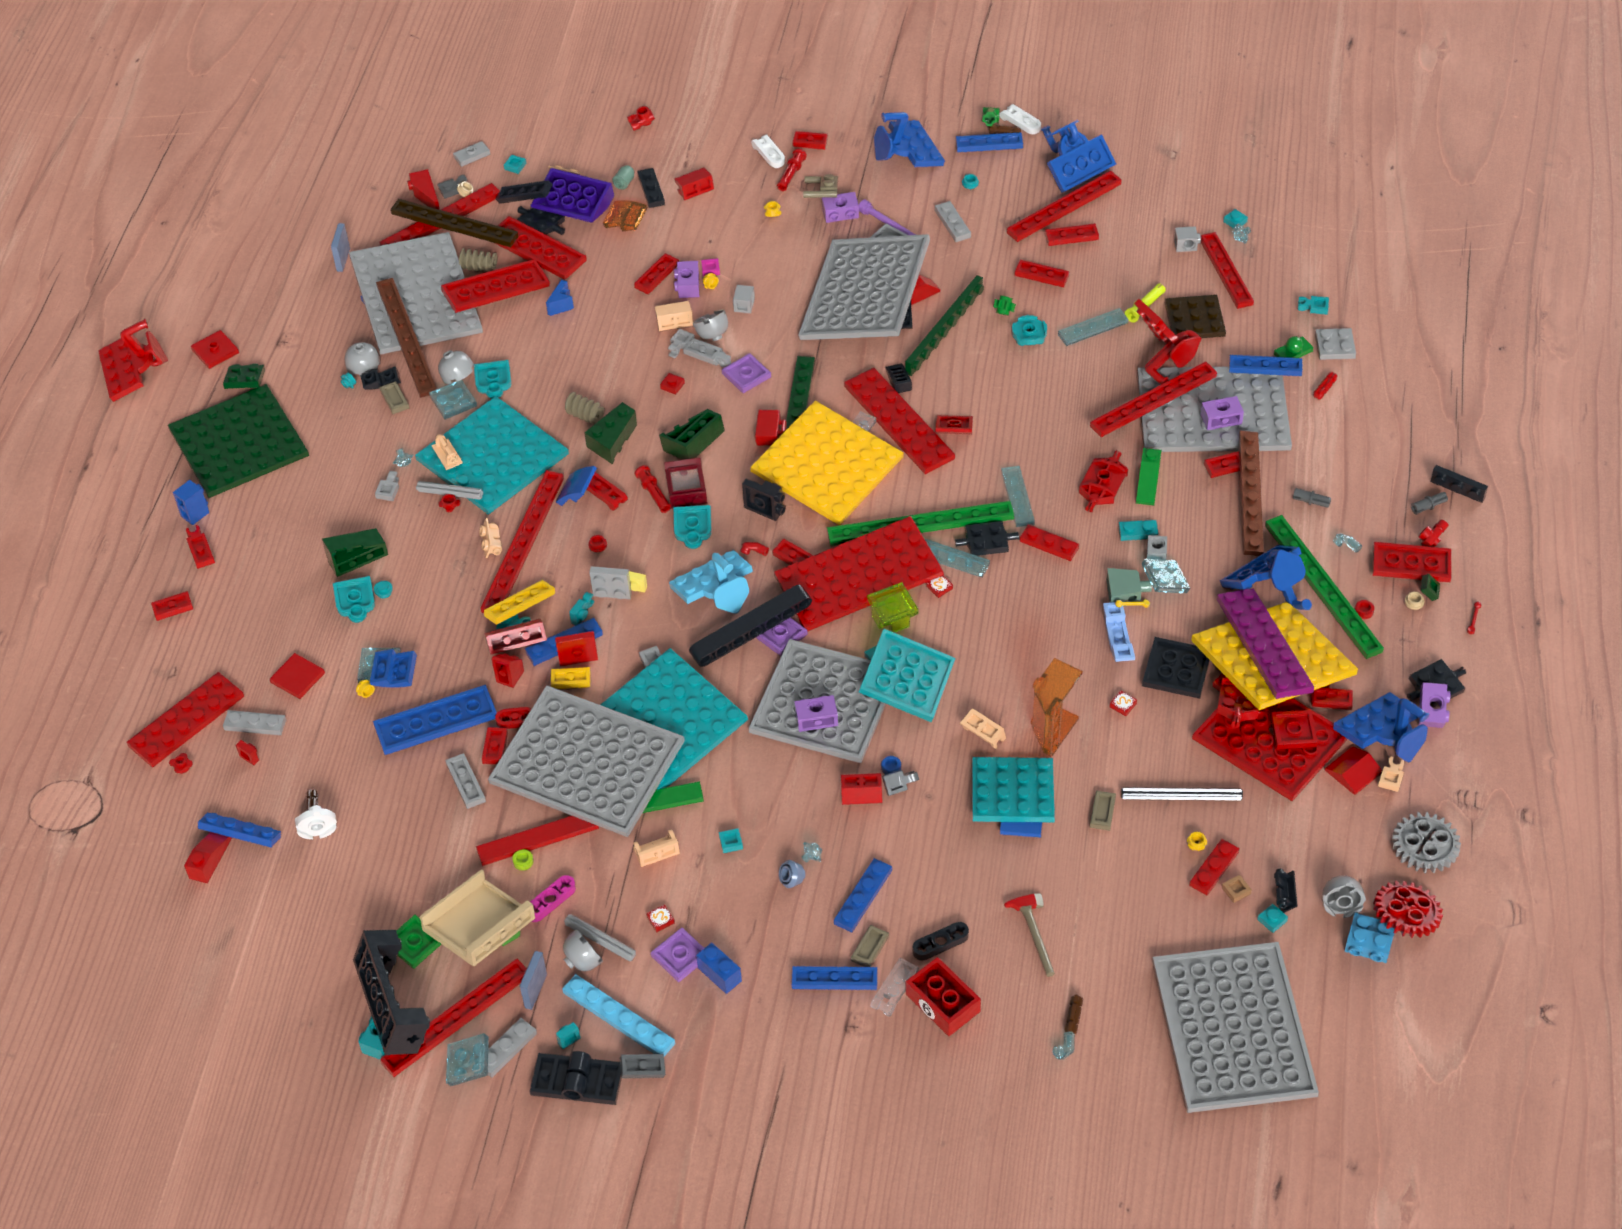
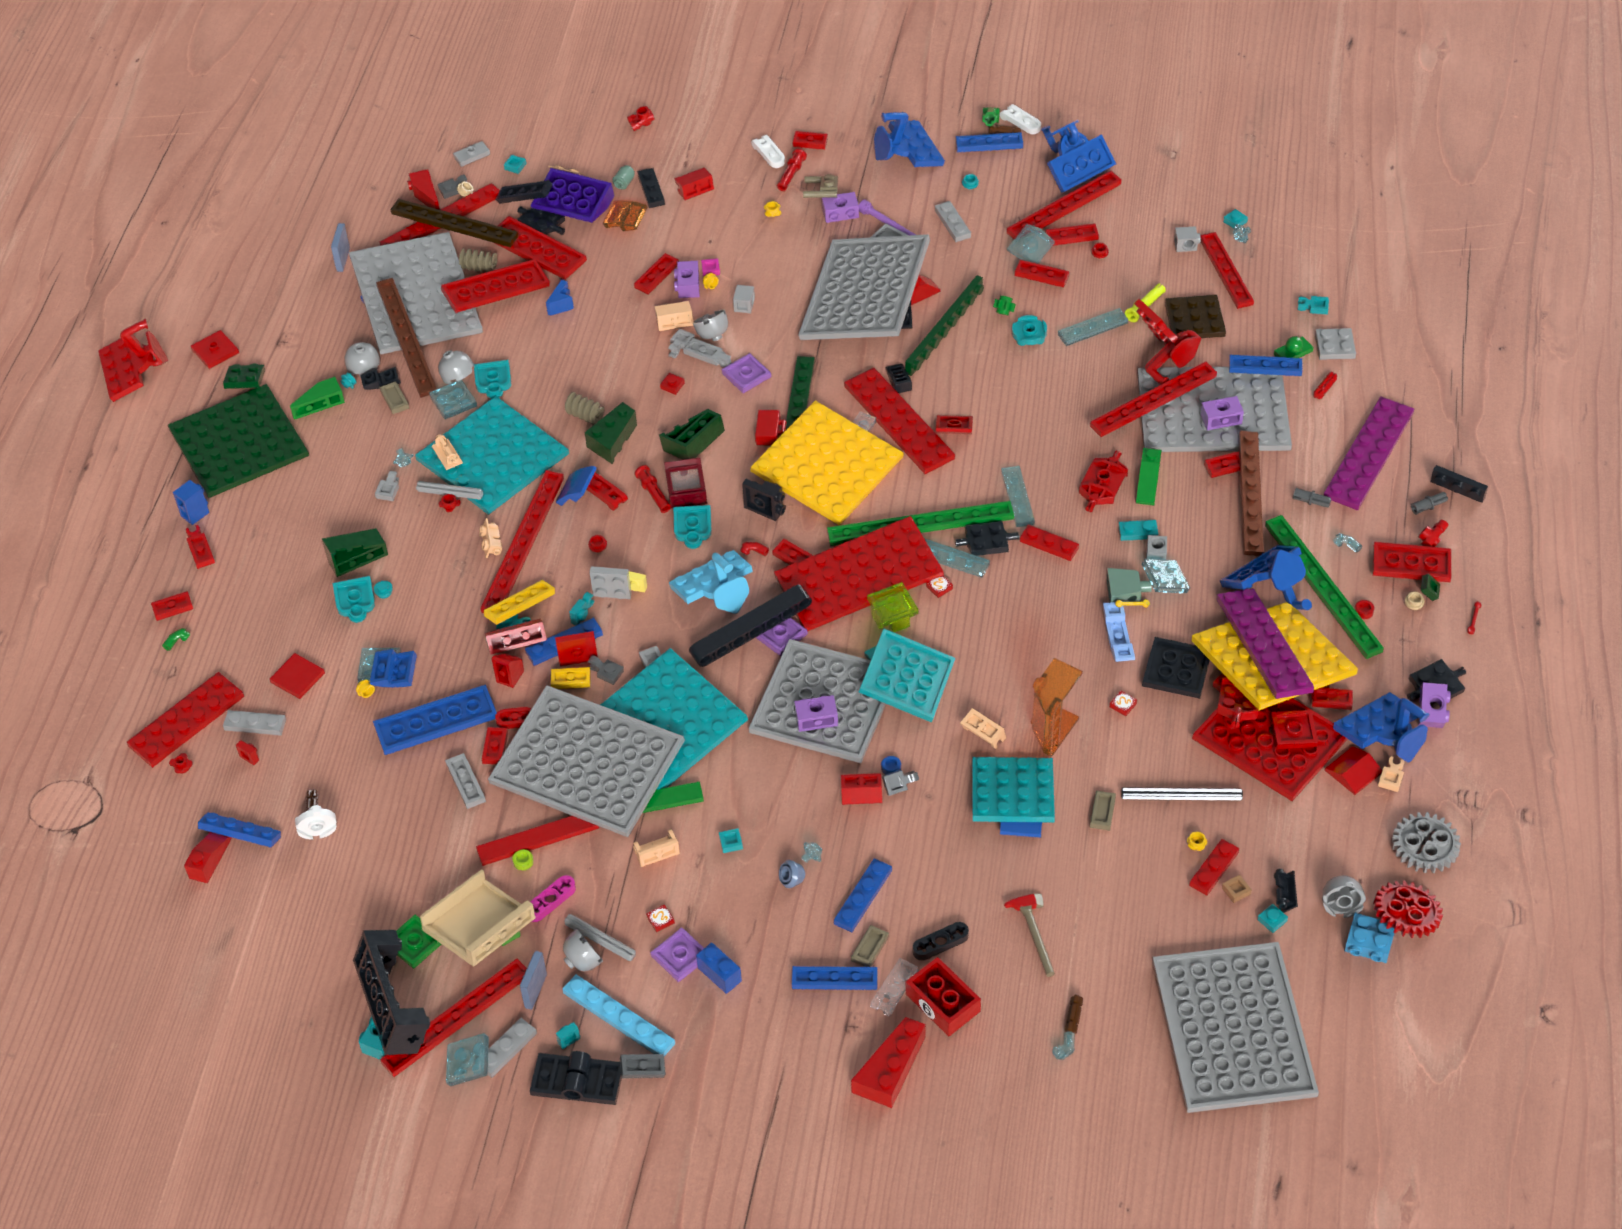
(173, 638): none -> green arm
(318, 398): none -> green slope
(606, 671): none -> dark grey plate
(888, 1067): none -> red wedge
(1031, 244): none -> clear light blue slope
(1100, 250): none -> red plate
(1369, 453): none -> magenta plate

